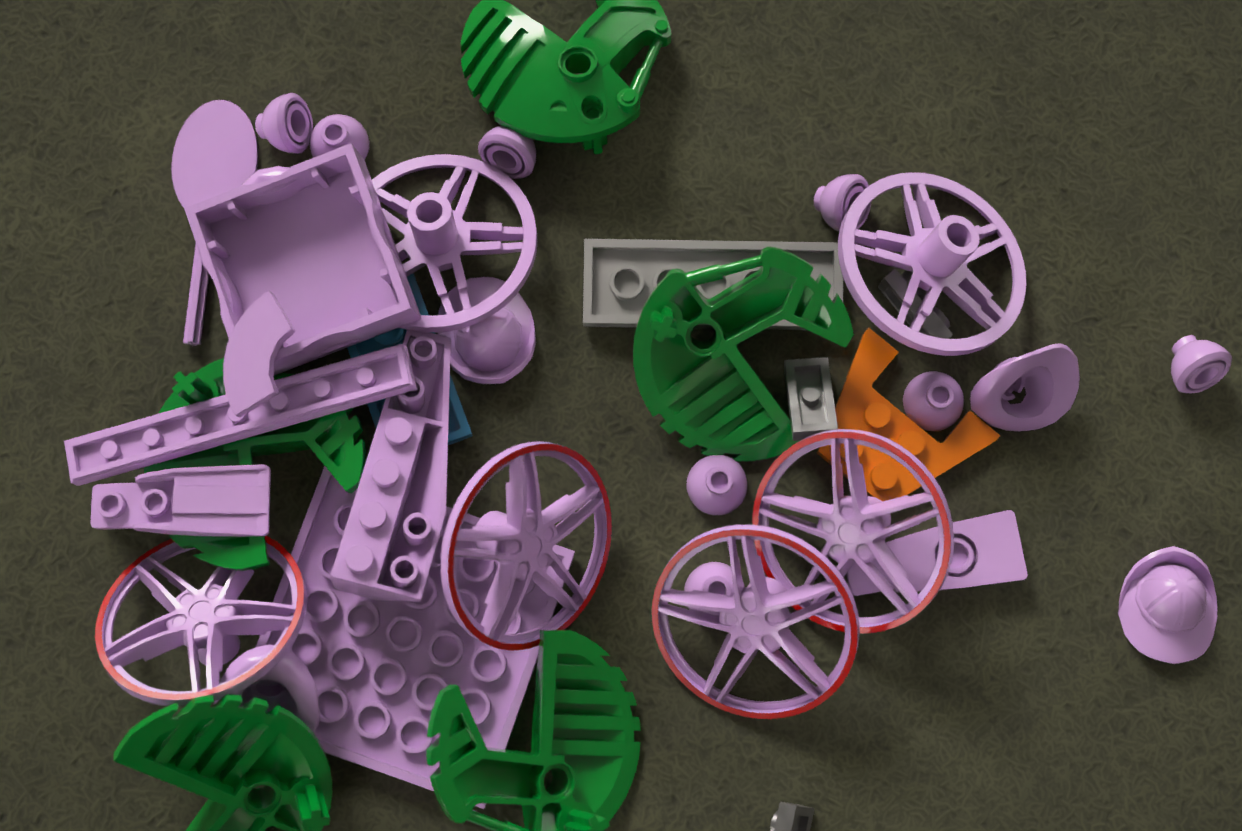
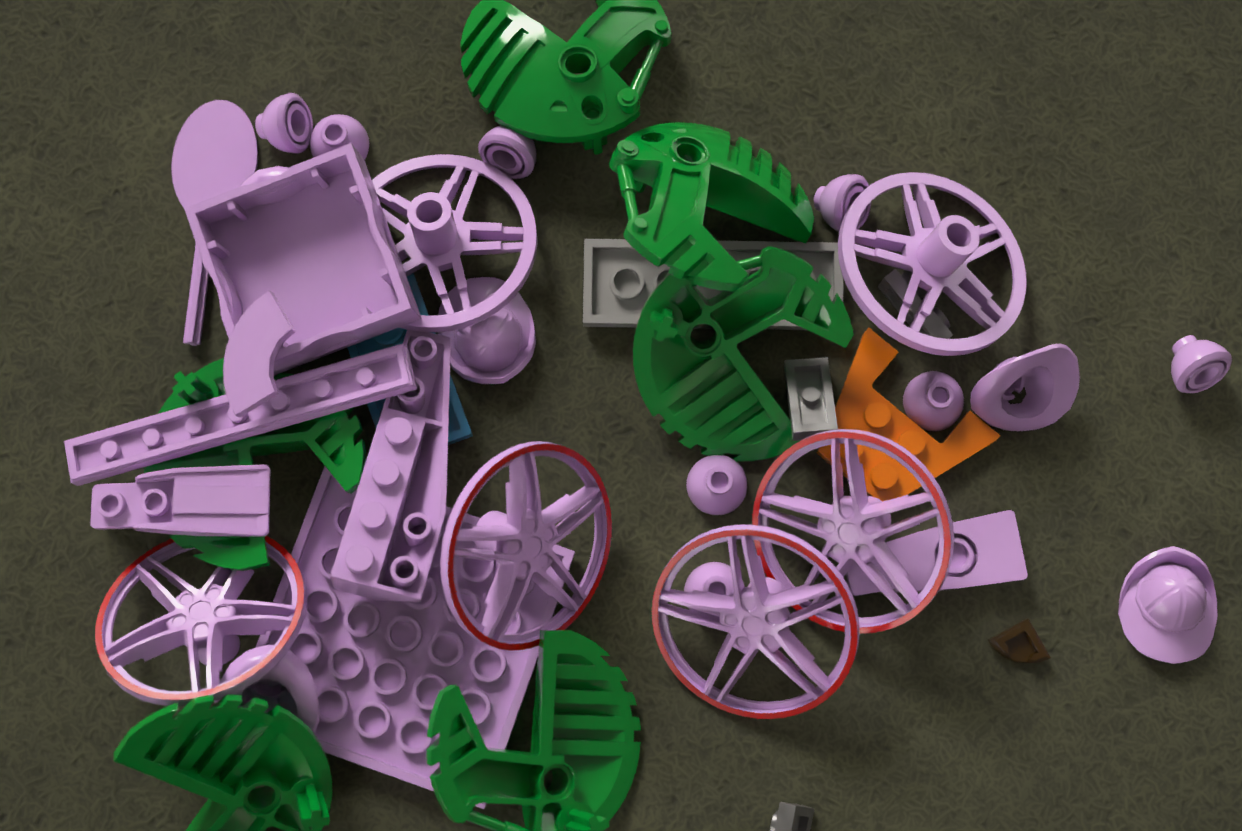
(696, 169): none -> green piece
(1020, 643): none -> dark brown tile

